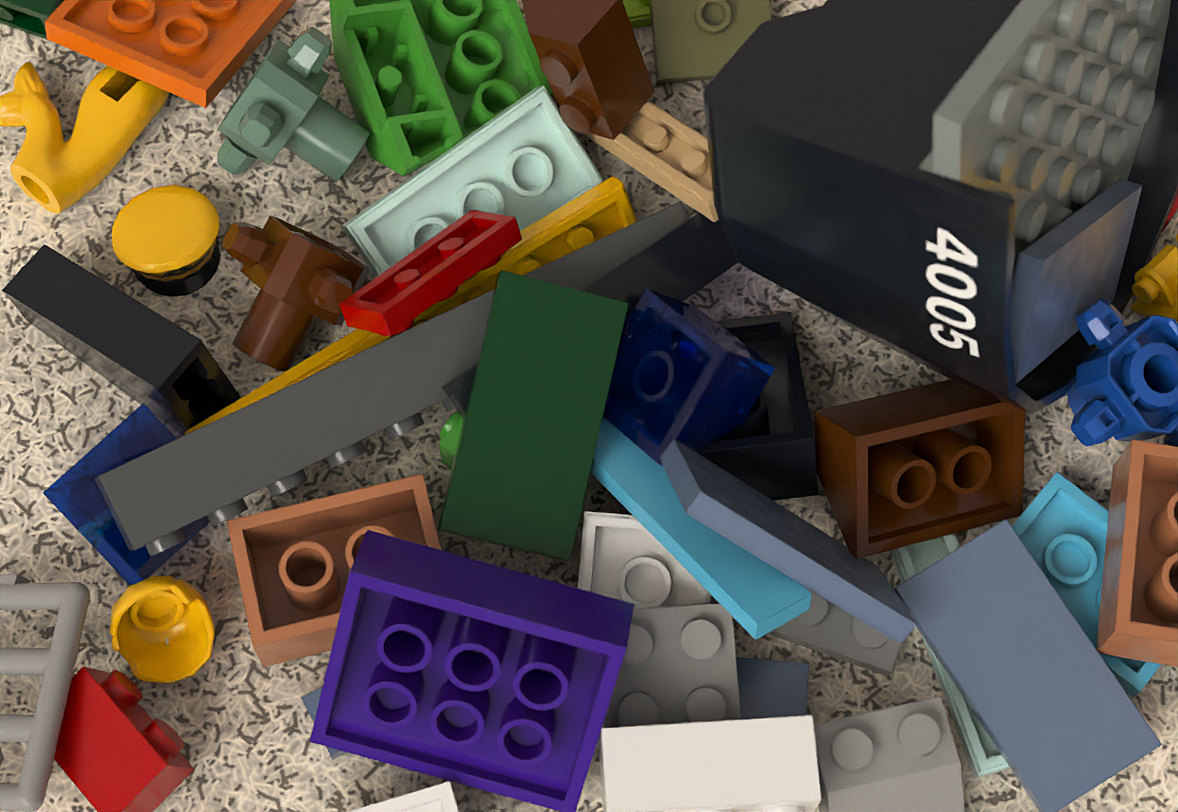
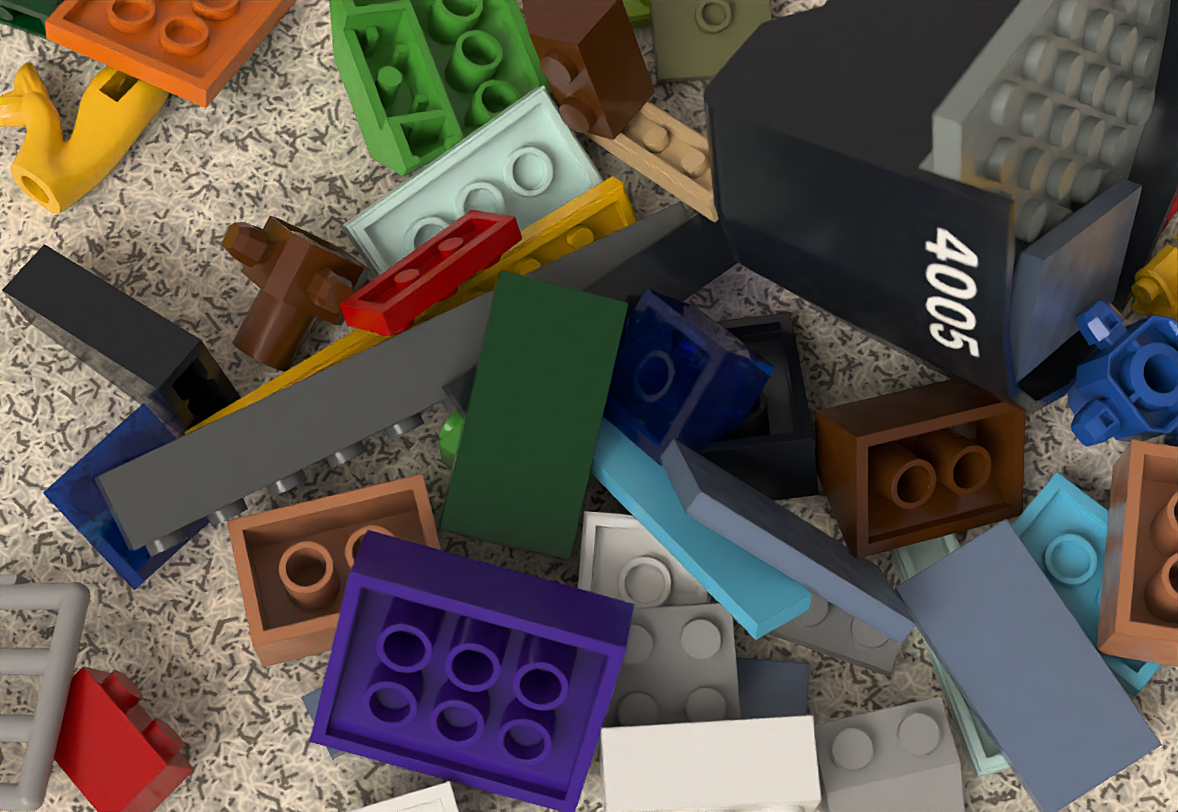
(161, 610): yellow hair -> none
(169, 239): yellow piece -> none
(285, 109): sand green piece -> none

